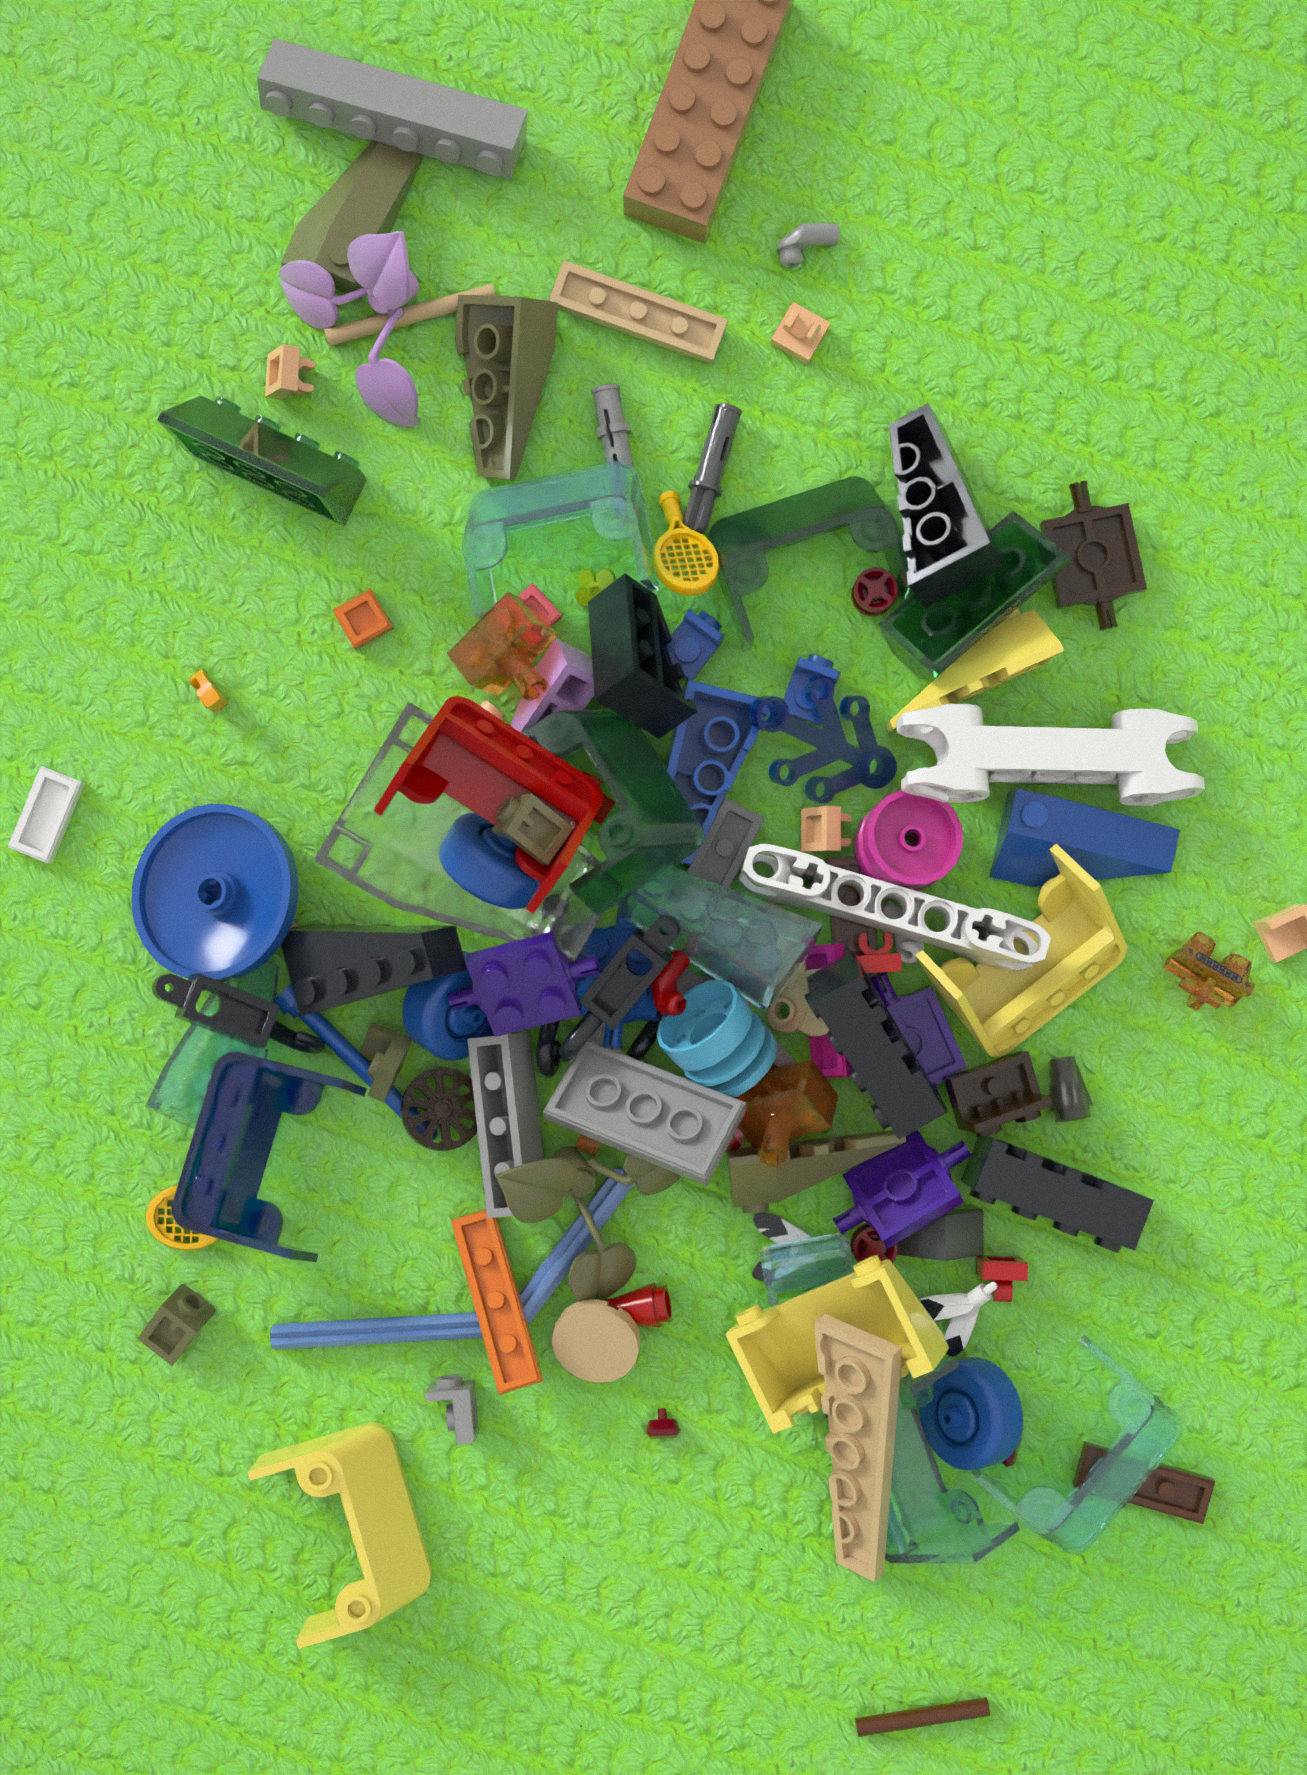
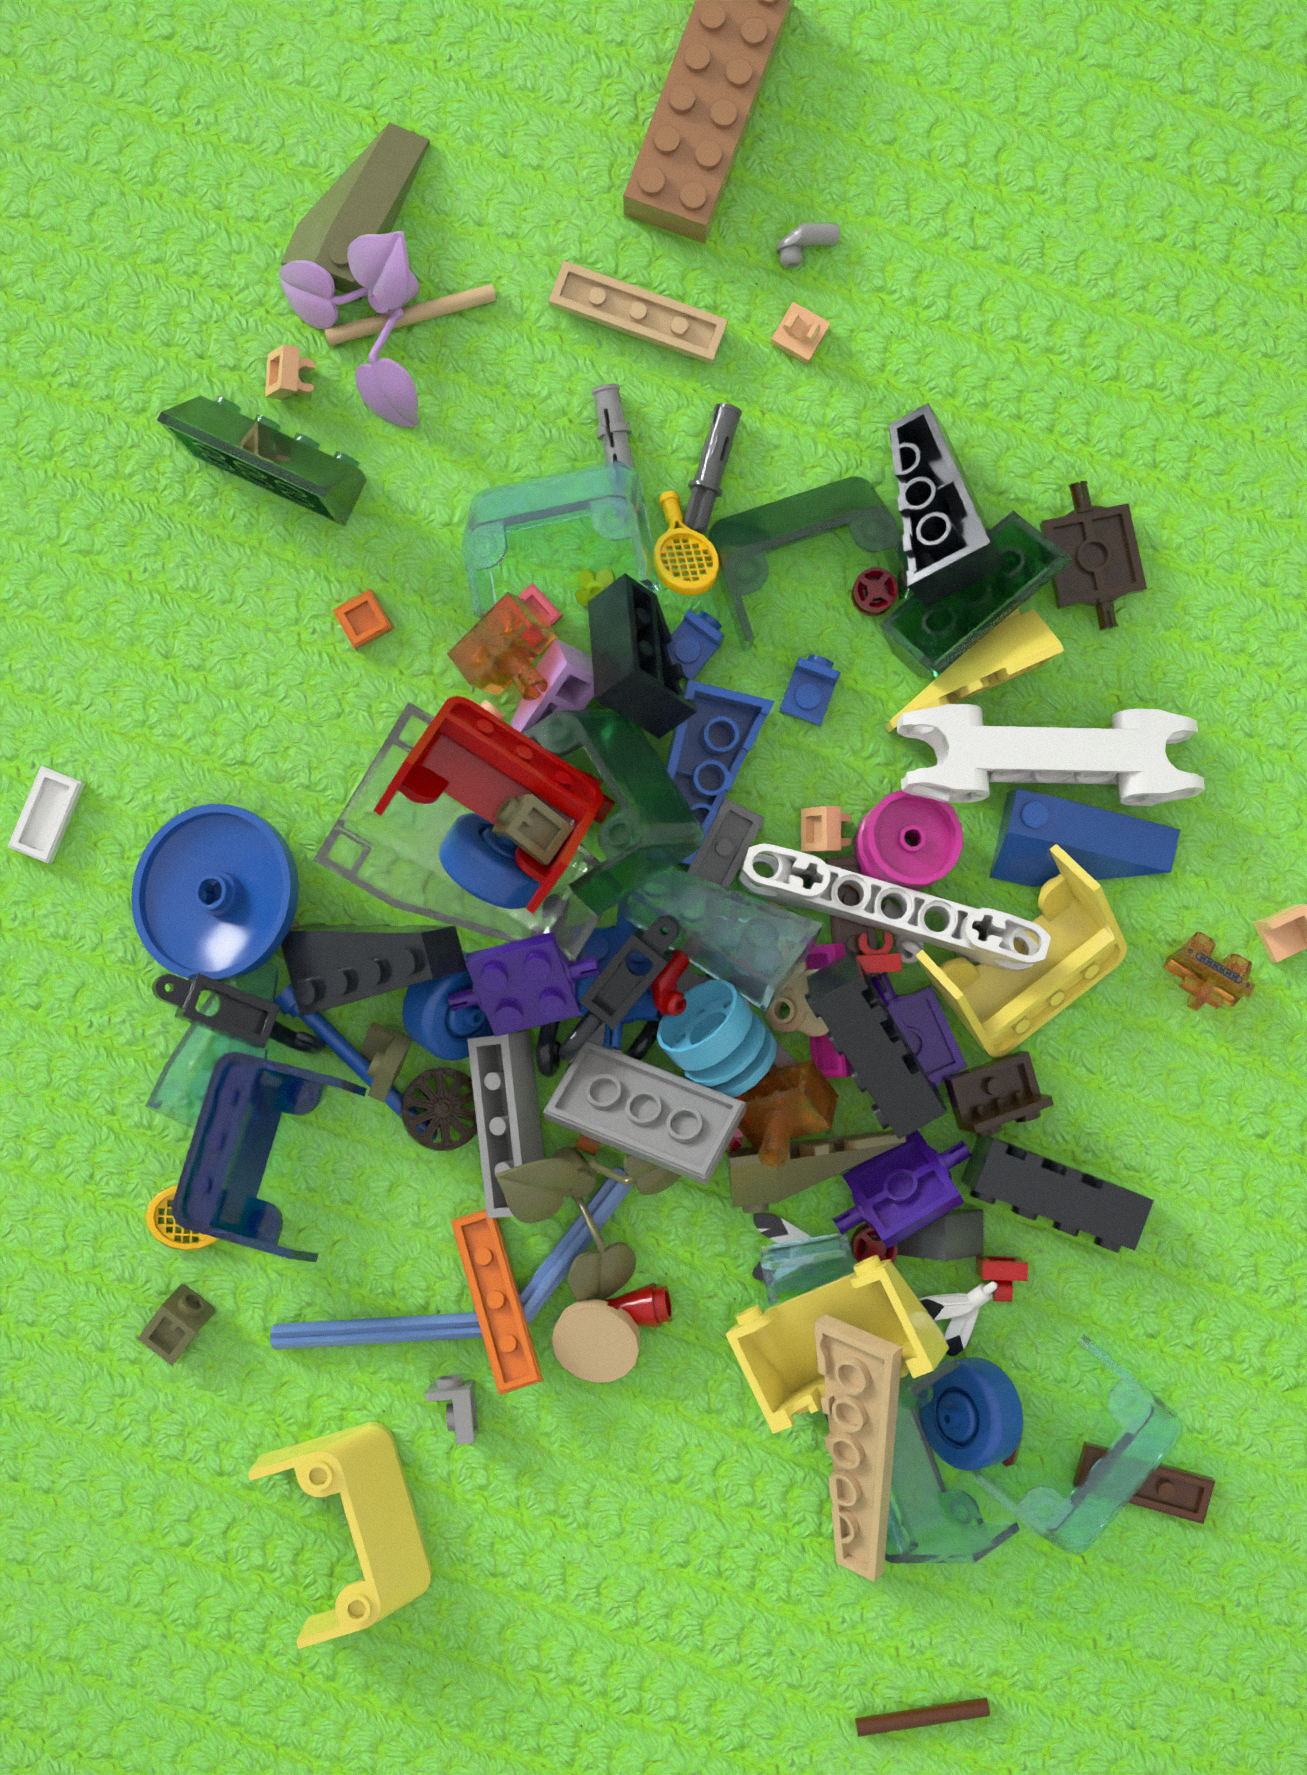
(208, 691): light orange tile -> none
(392, 108): light grey brick -> none
(506, 362): olive wedge -> none
(662, 1427): dark red rock -> none
(830, 743): plant -> none
(1068, 1090): clear smoke cone -> none

